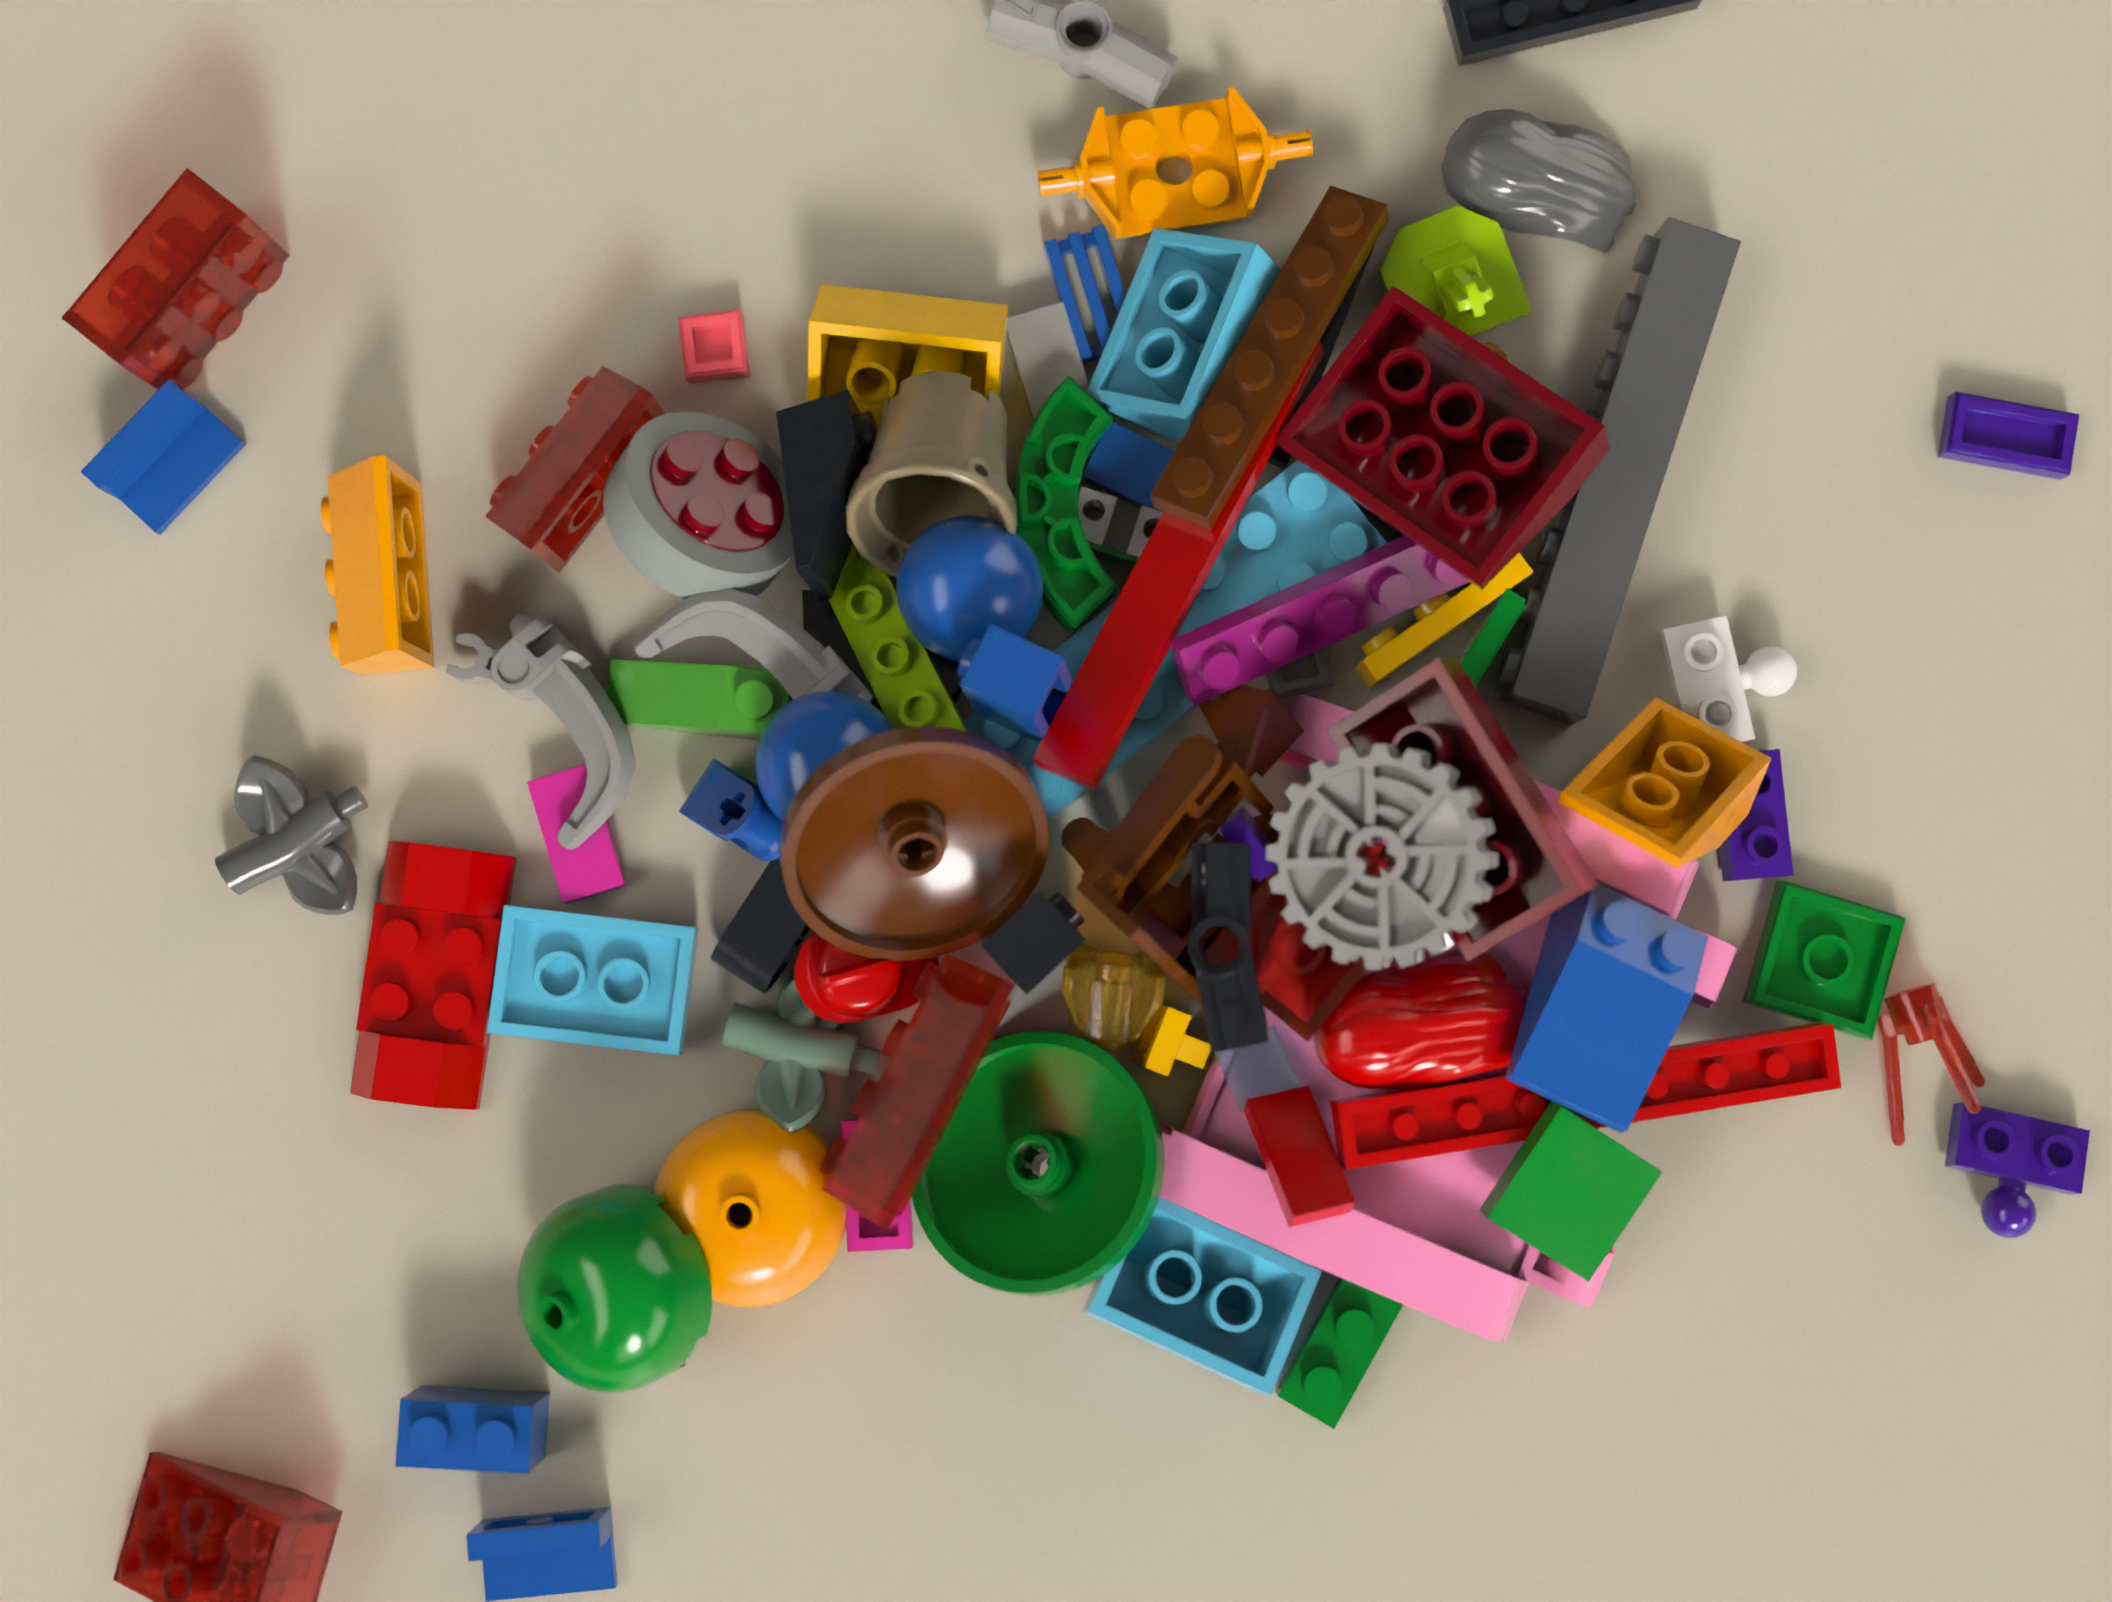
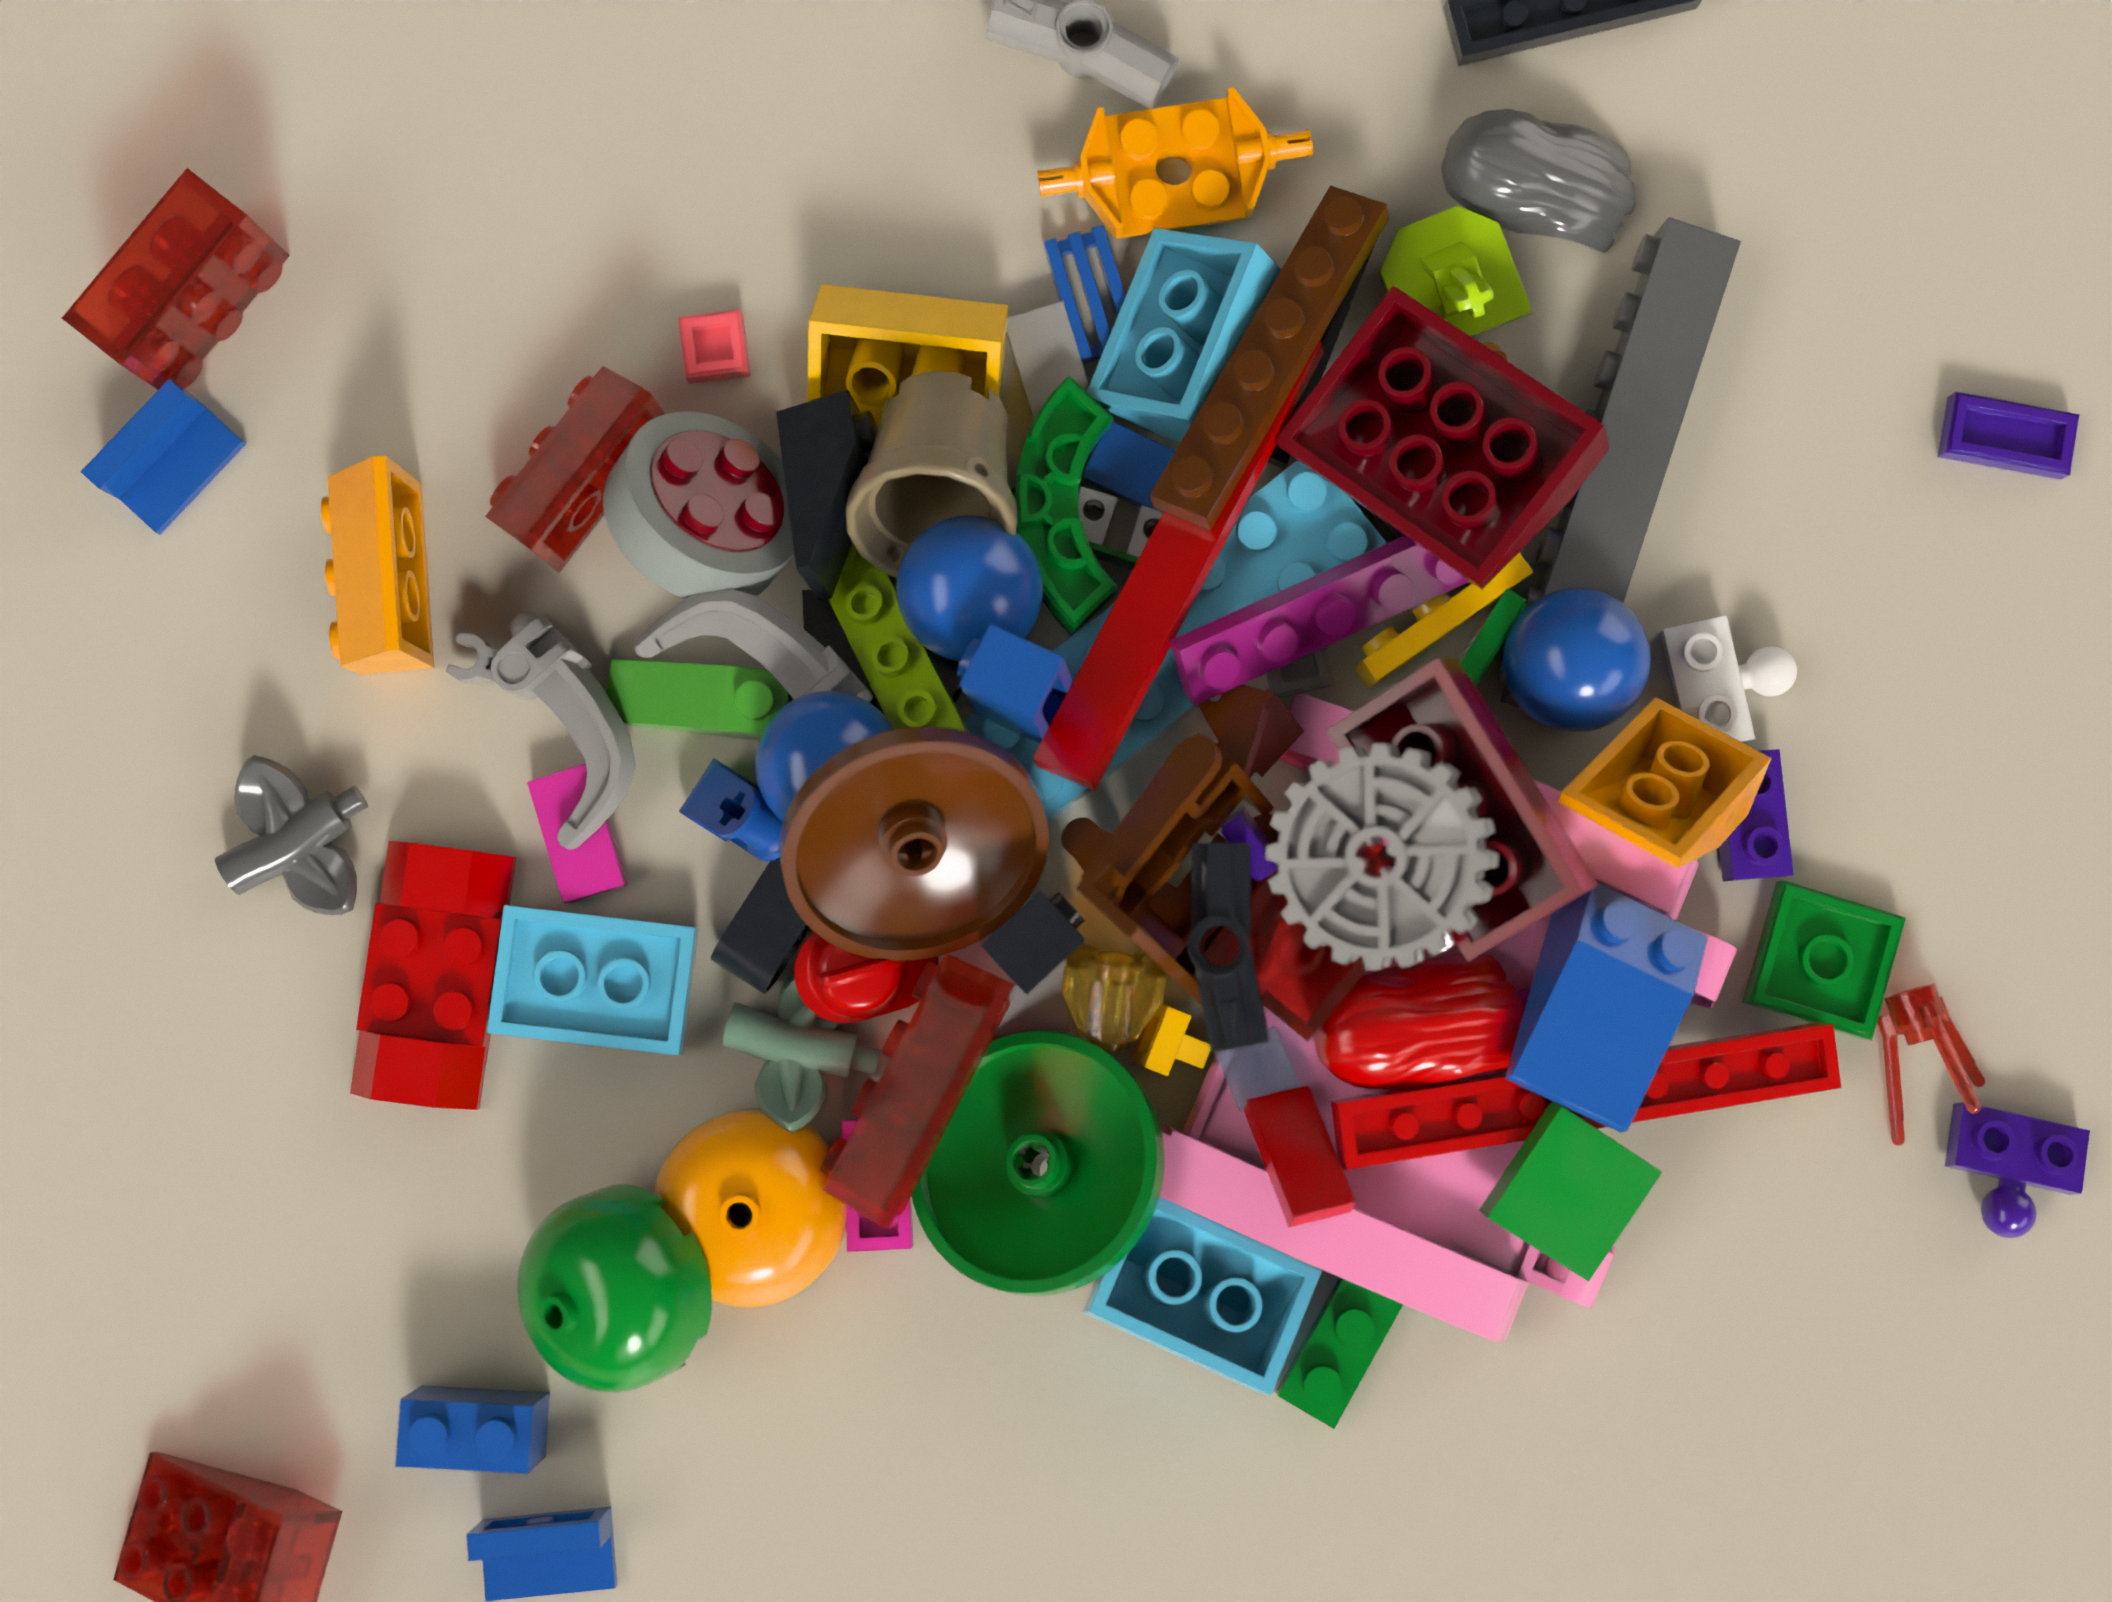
(1576, 660): none -> blue piece

